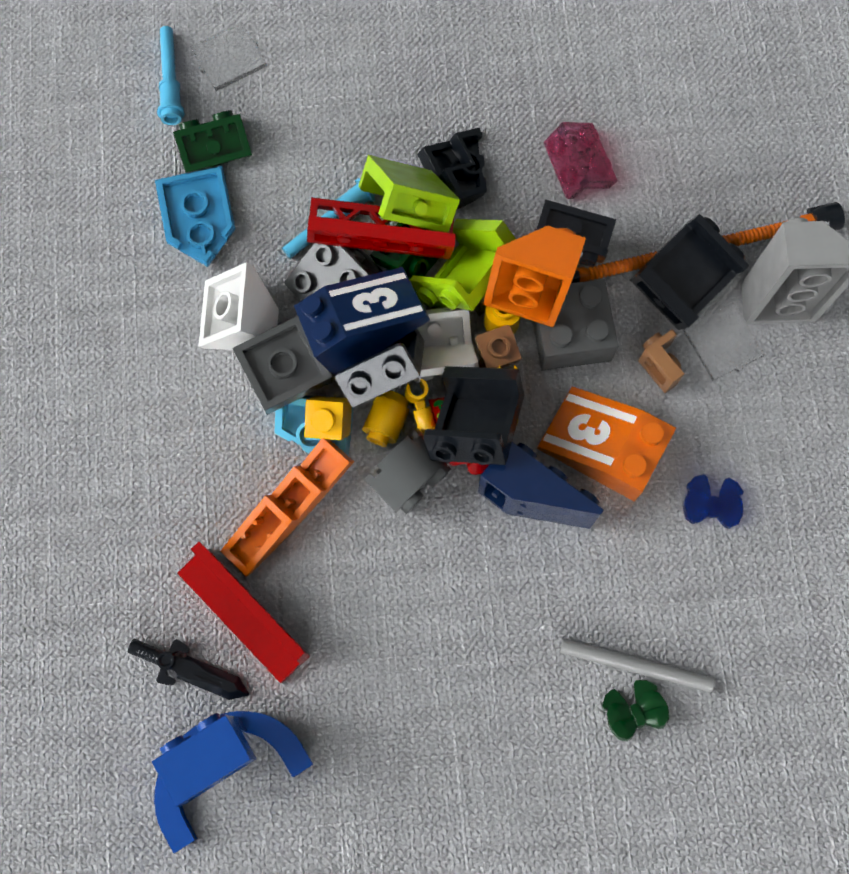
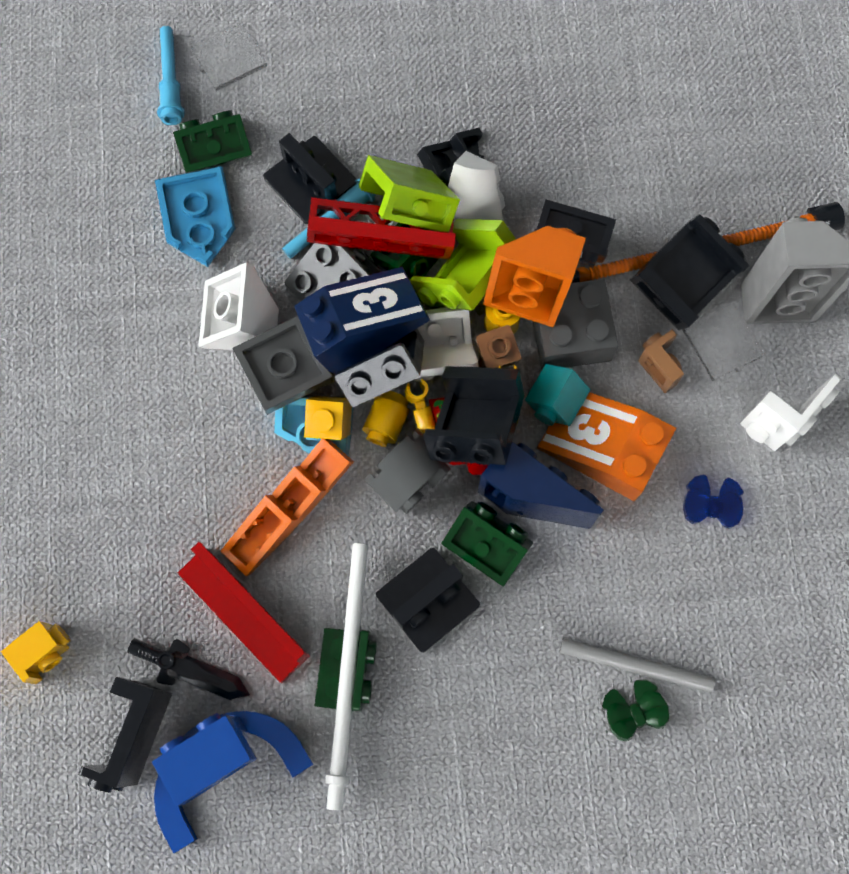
(36, 651): none -> yellow brick
(134, 738): none -> black panel
(307, 172): none -> black bracket
(330, 666): none -> dark green bracket
(337, 777): none -> white bar
(428, 599): none -> black bracket
(477, 187): none -> white slope
(487, 541): none -> dark green bracket
(557, 395): none -> teal brick
(579, 158): clear pink bracket -> none
(778, 423): none -> white bracket

